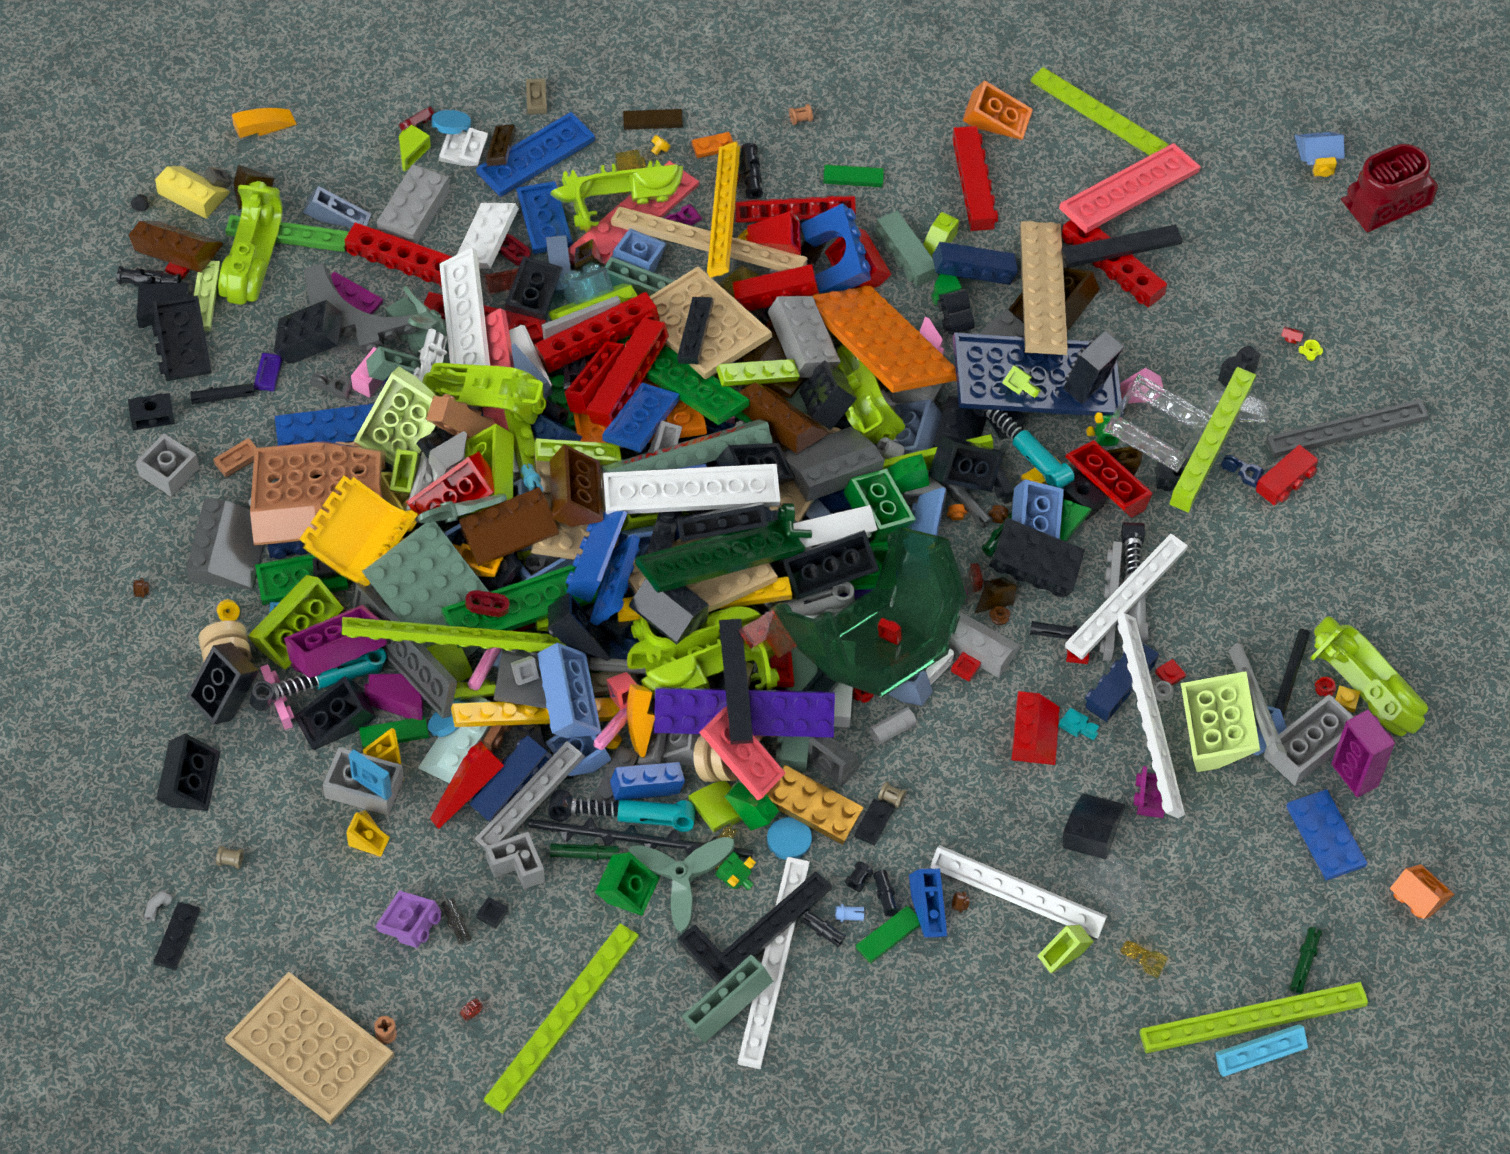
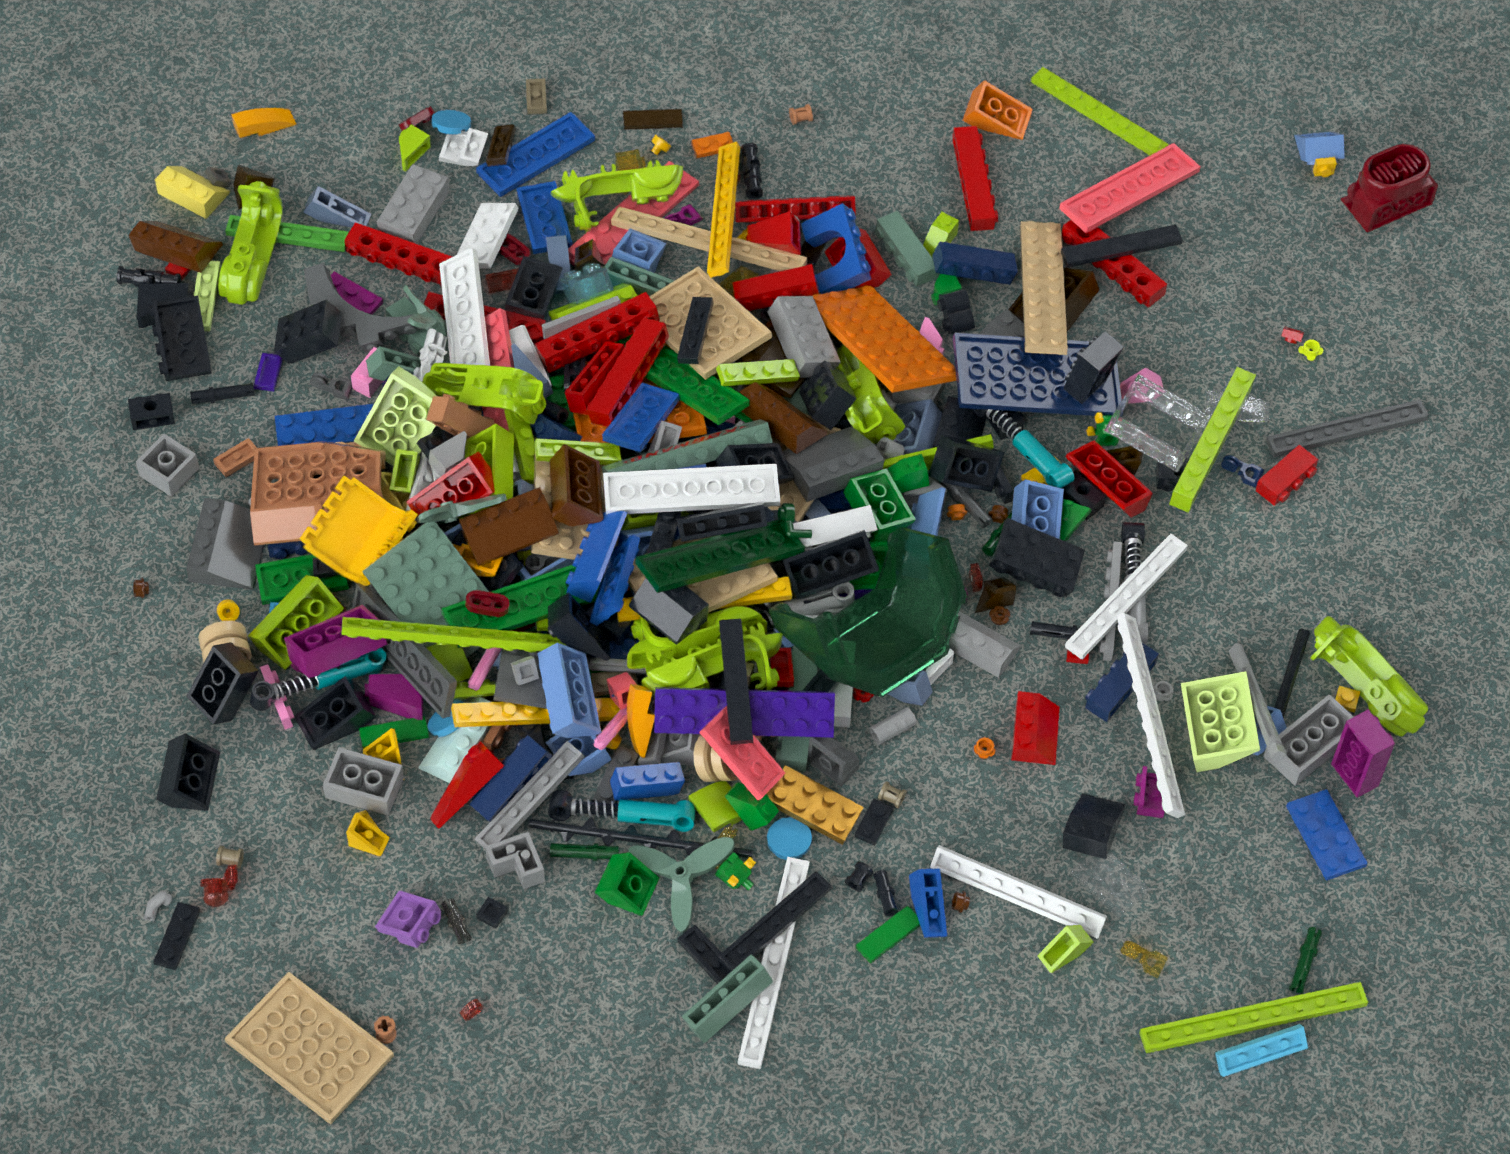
(140, 203): black piece -> none
(217, 889): none -> clear red piece
(370, 775): dark azure tile -> none
(531, 478): medium azure pin -> none
(561, 1018): lime plate -> none
(768, 628): clear red tile -> none
(823, 928): black pin -> none
(849, 913): light blue pin -> none
(853, 175): green tile -> none
(889, 631): red plate -> none
(966, 666): red plate -> none
(984, 743): none -> orange plate
(1019, 381): lime plate -> none
(1077, 723): teal plate -> none
(1170, 672): red plate -> none
(1246, 358): black brick -> none
(1325, 682): red plate -> none
(1421, 891): orange slope -> none

